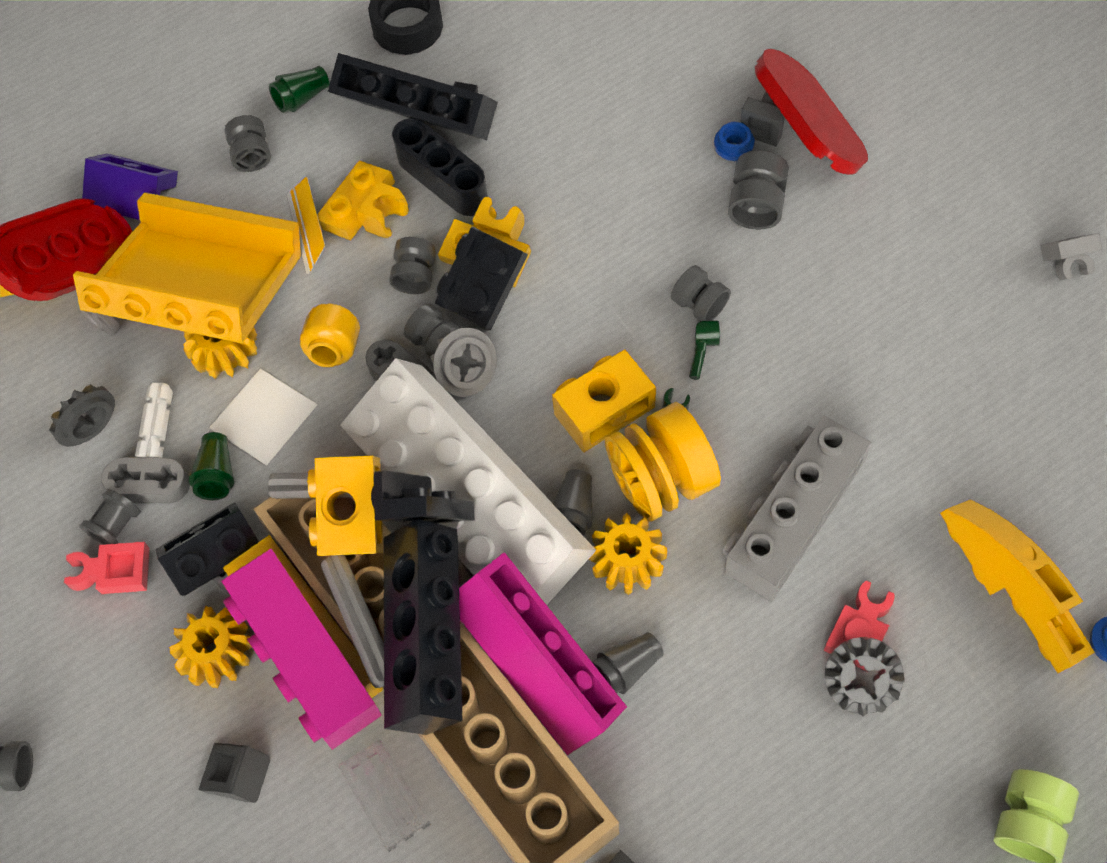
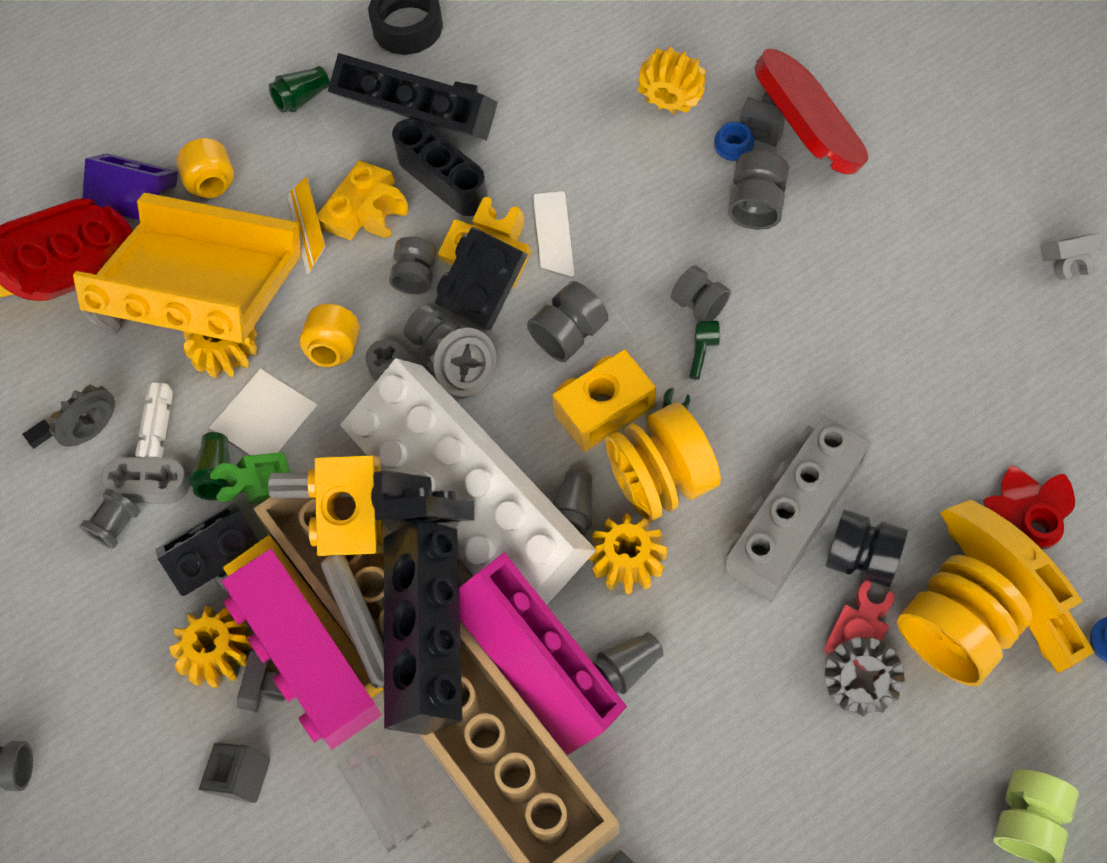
(38, 434): none -> black piece
(115, 570): coral plate -> none
(205, 168): none -> yellow head
(247, 142): dark grey wheel -> none
(249, 476): none -> bright green plate
(257, 683): none -> dark grey tile
(553, 232): none -> white sticker
(565, 323): none -> dark grey wheel
(672, 80): none -> yellow gear
(866, 548): none -> black wheel
(965, 619): none -> yellow wheel
(1027, 502): none -> red plate

